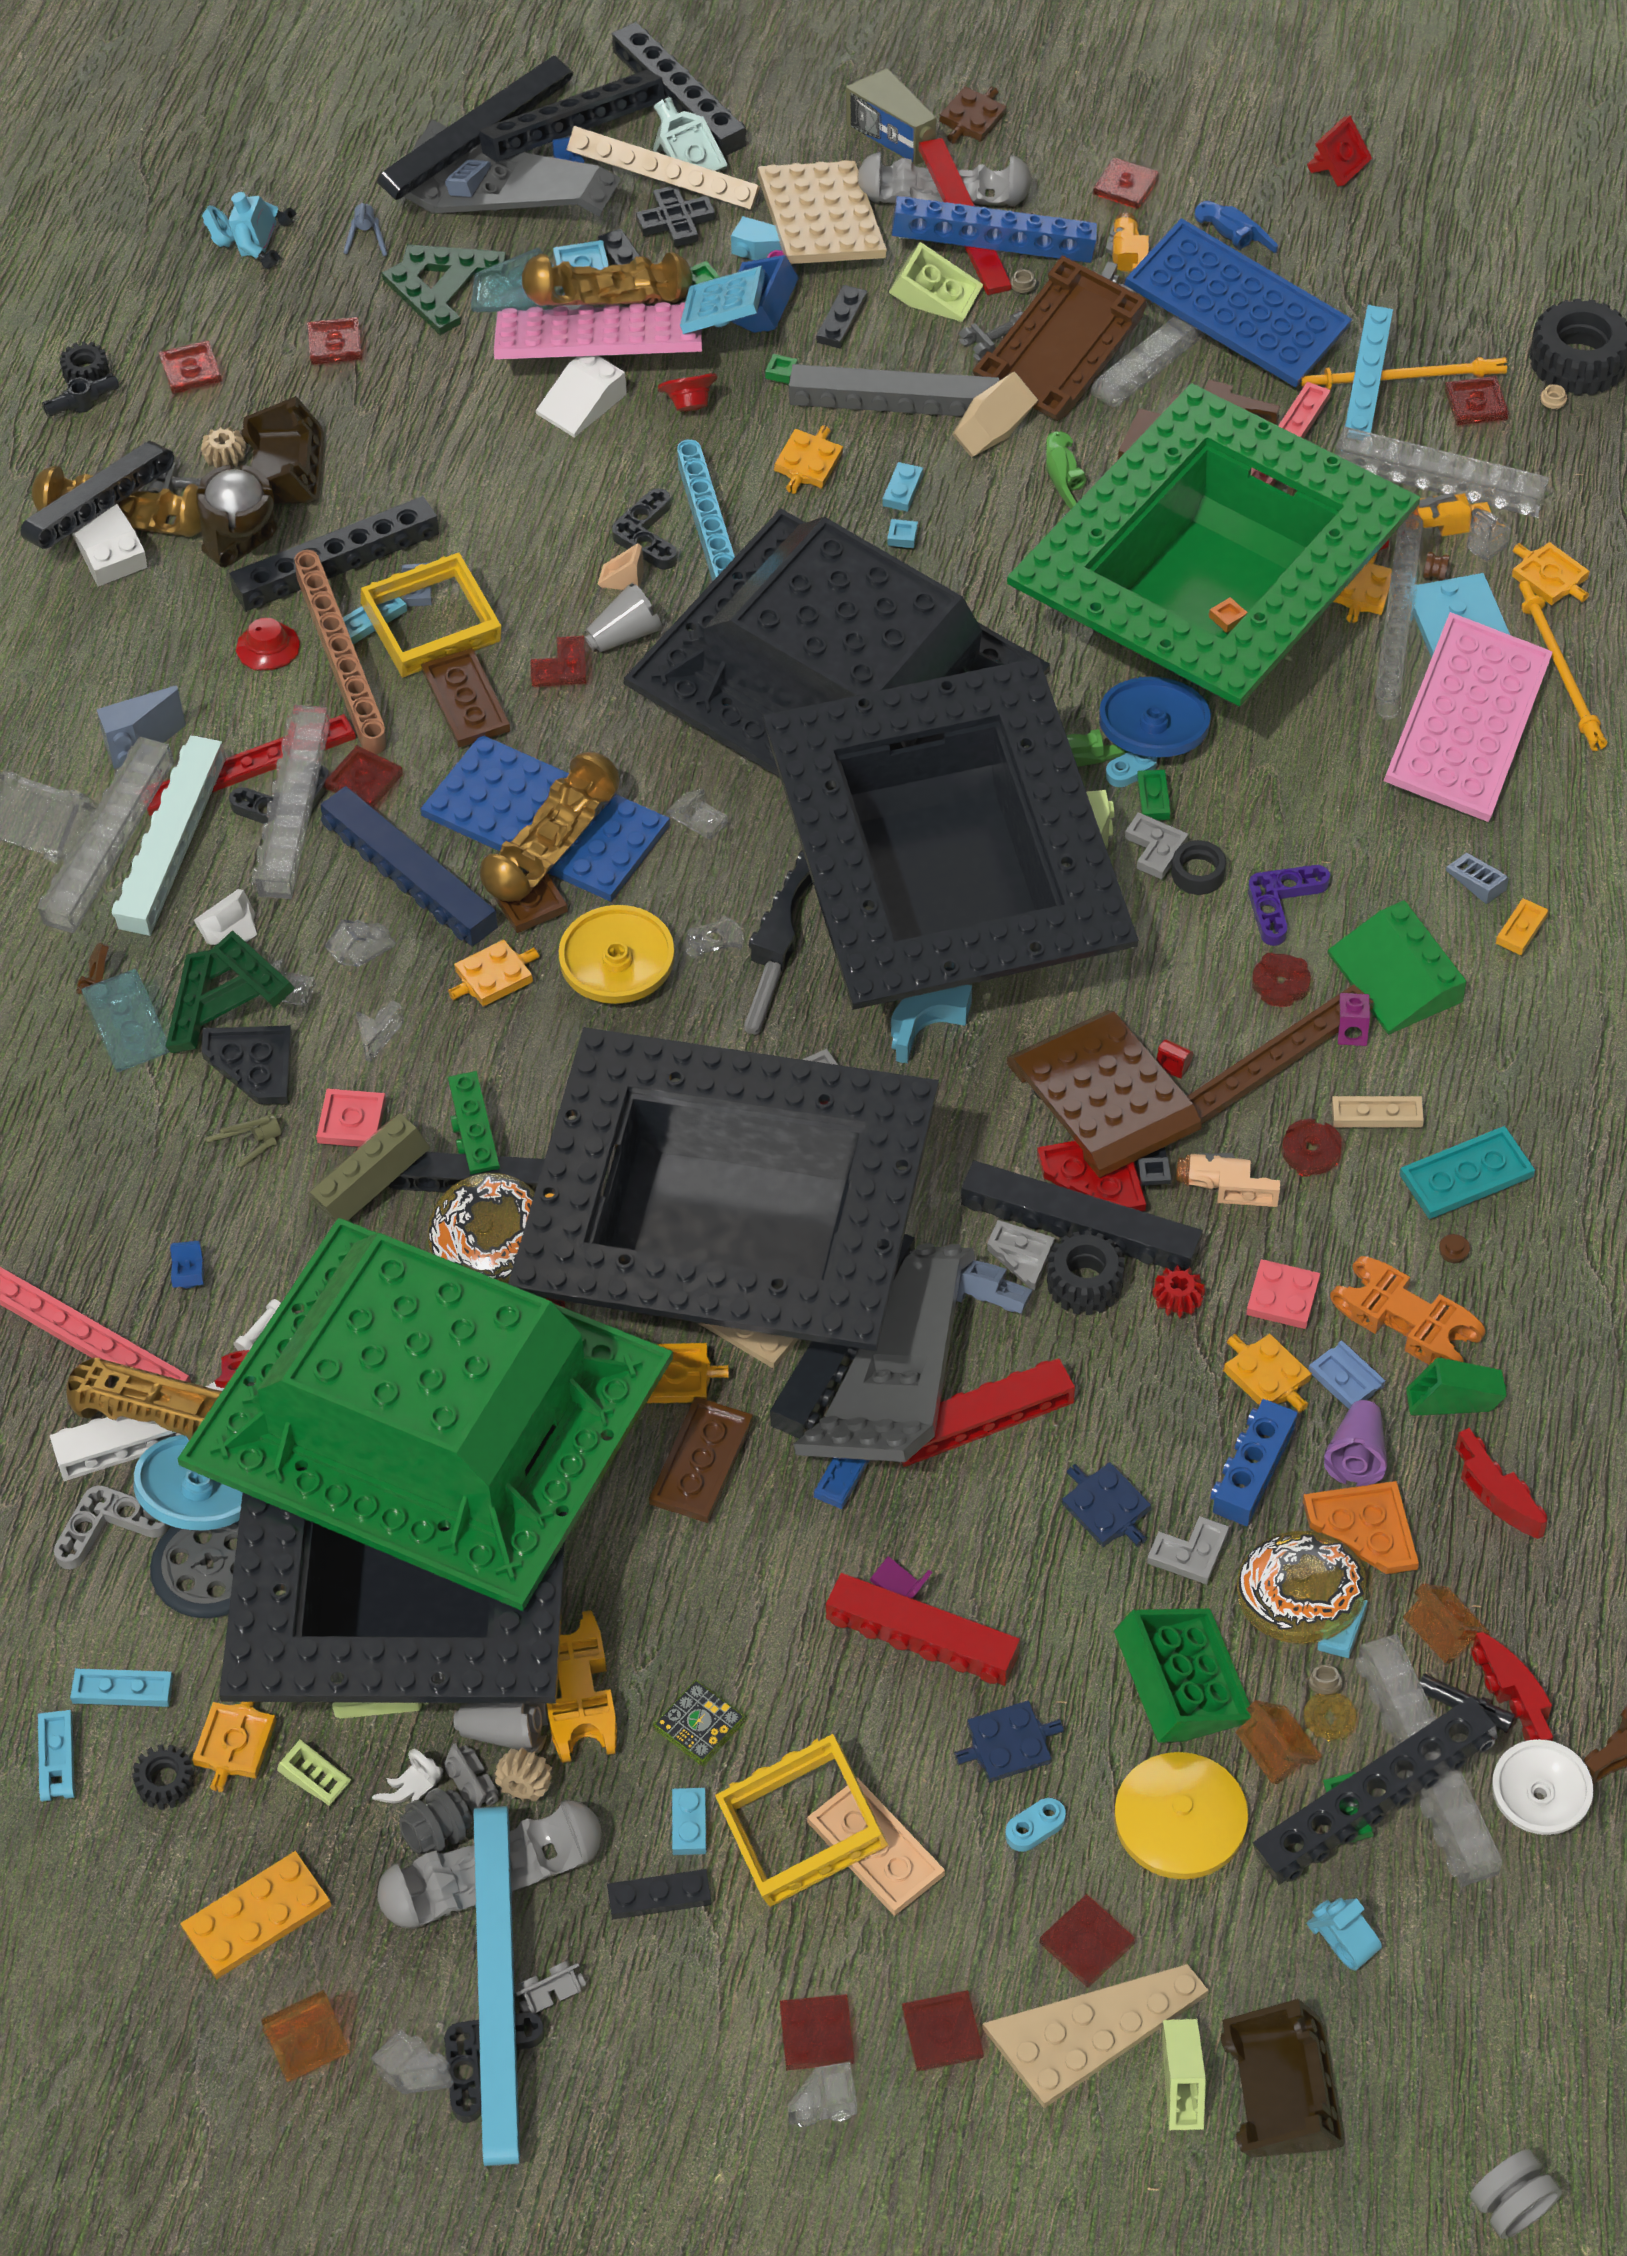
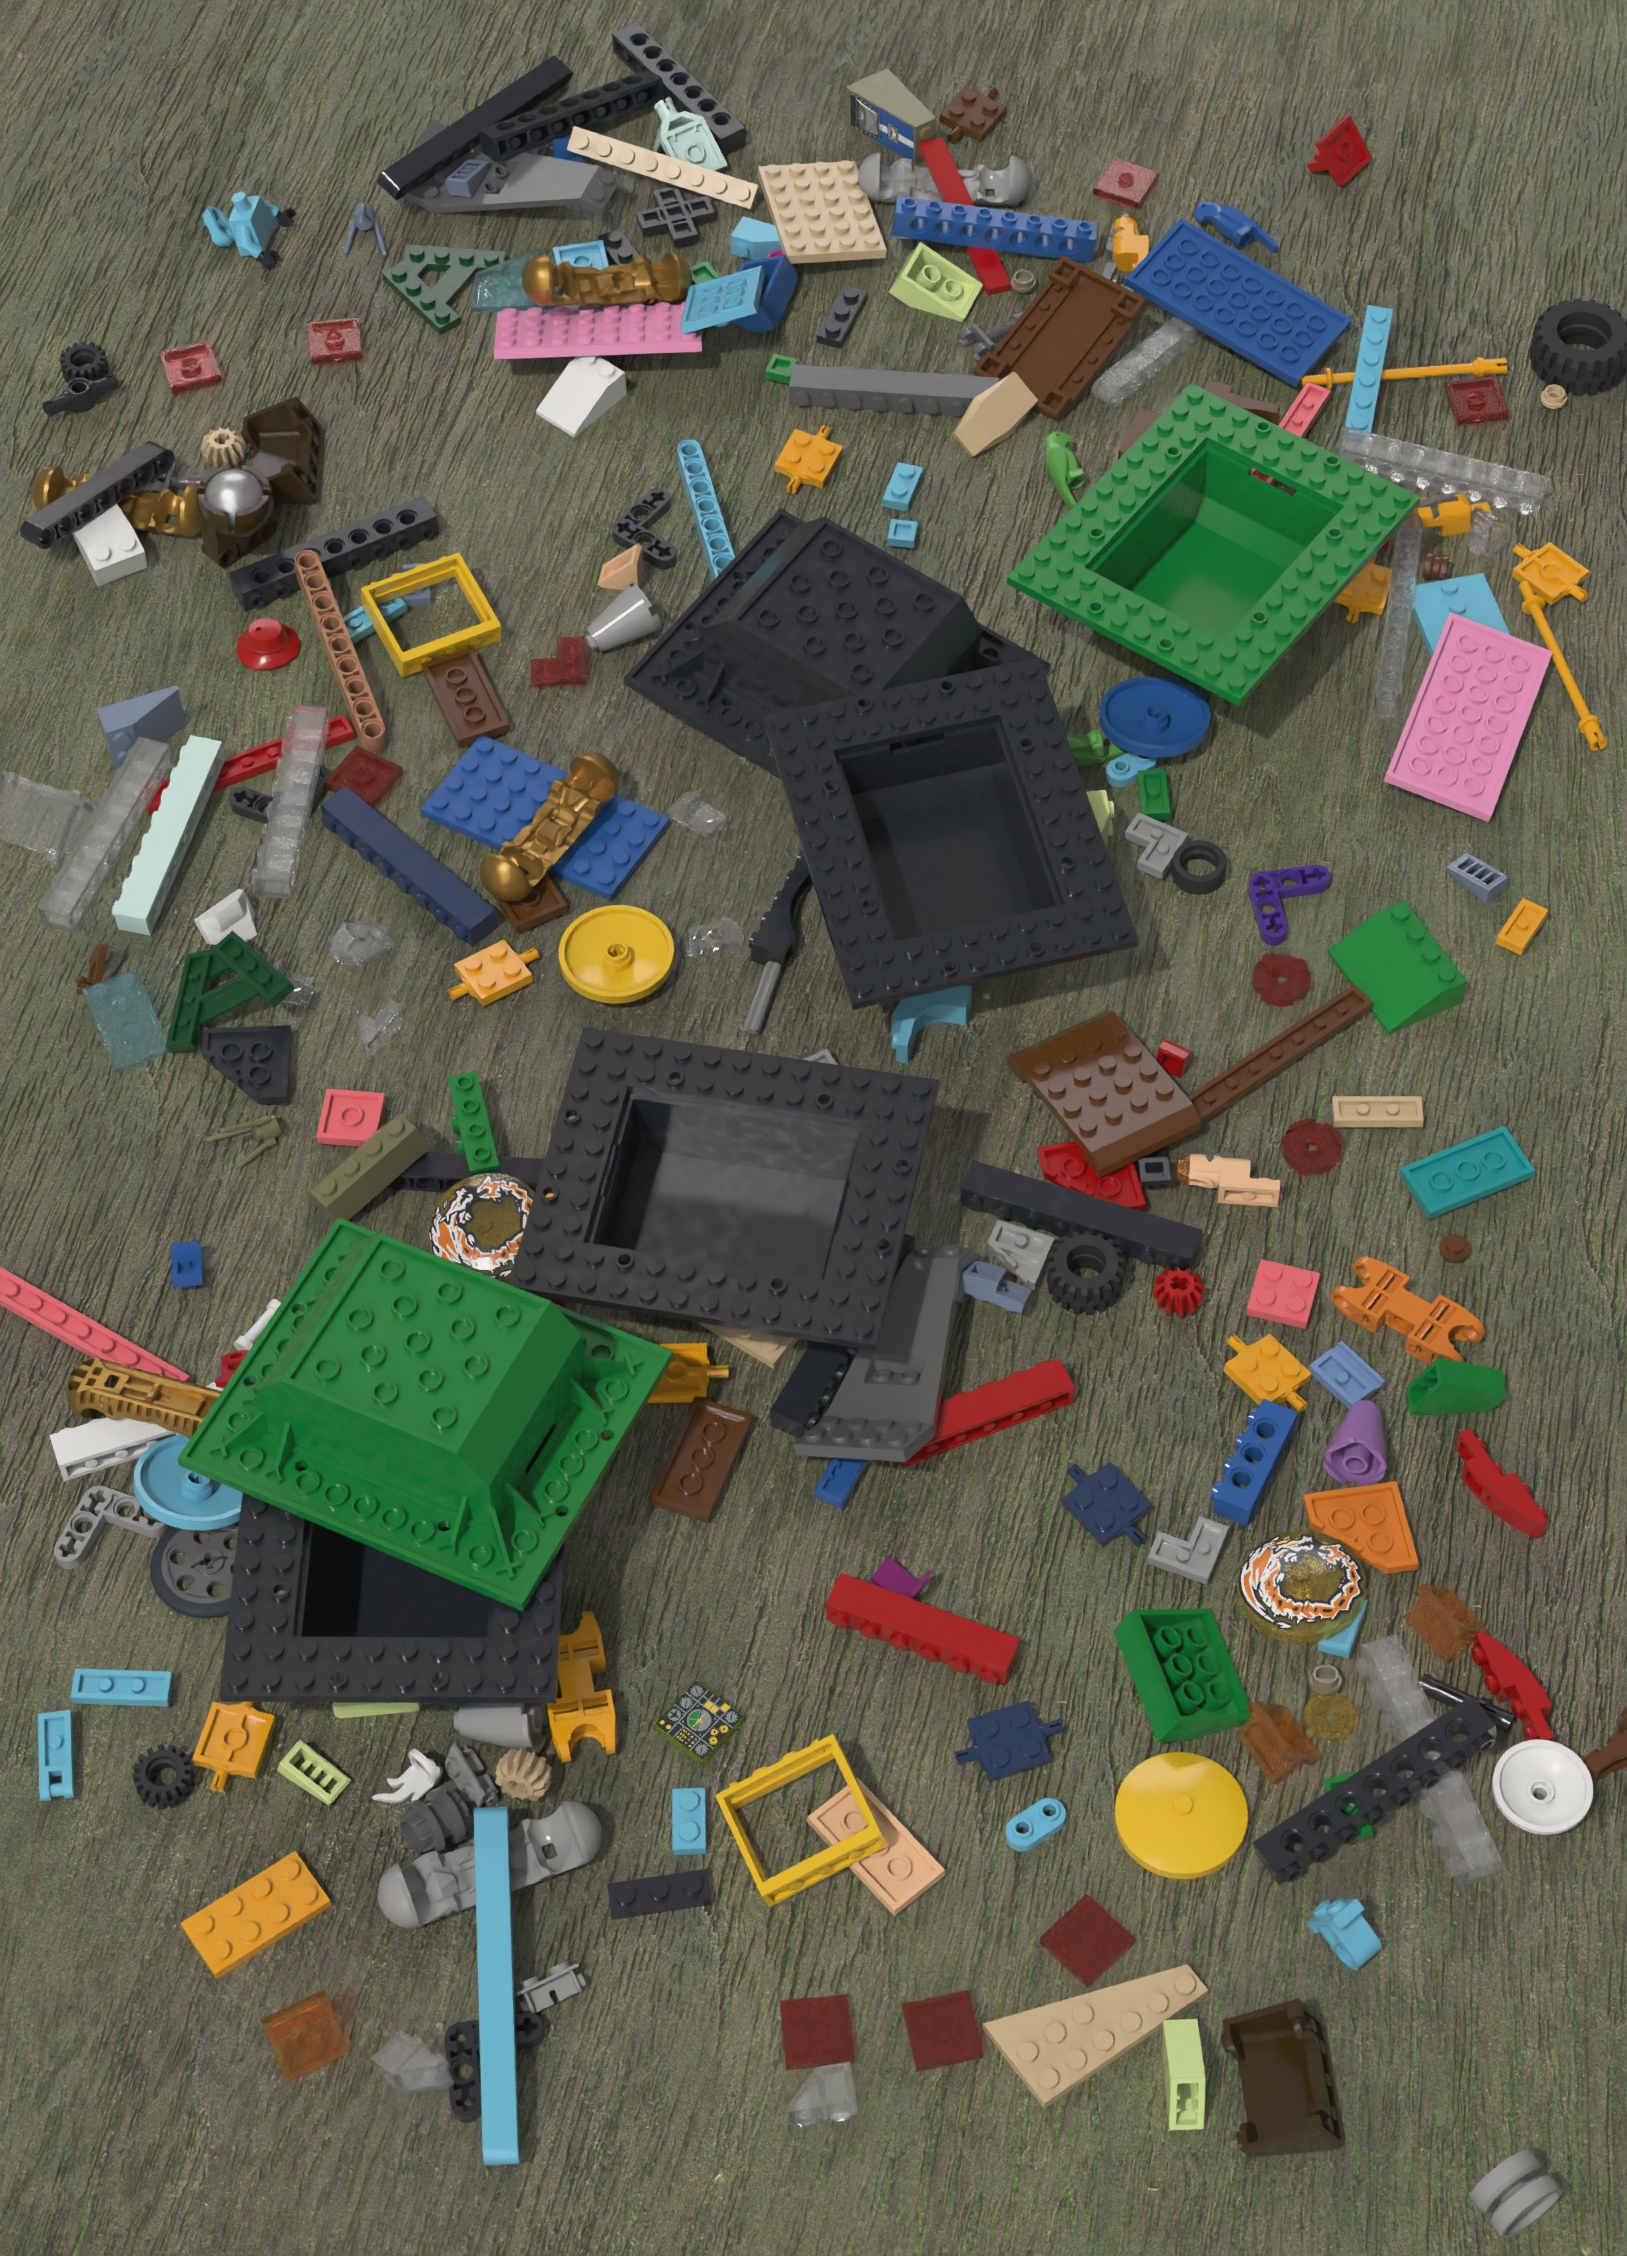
(689, 392): red hat -> none
(1227, 614): orange plate -> none
(1354, 1013): magenta bracket -> none

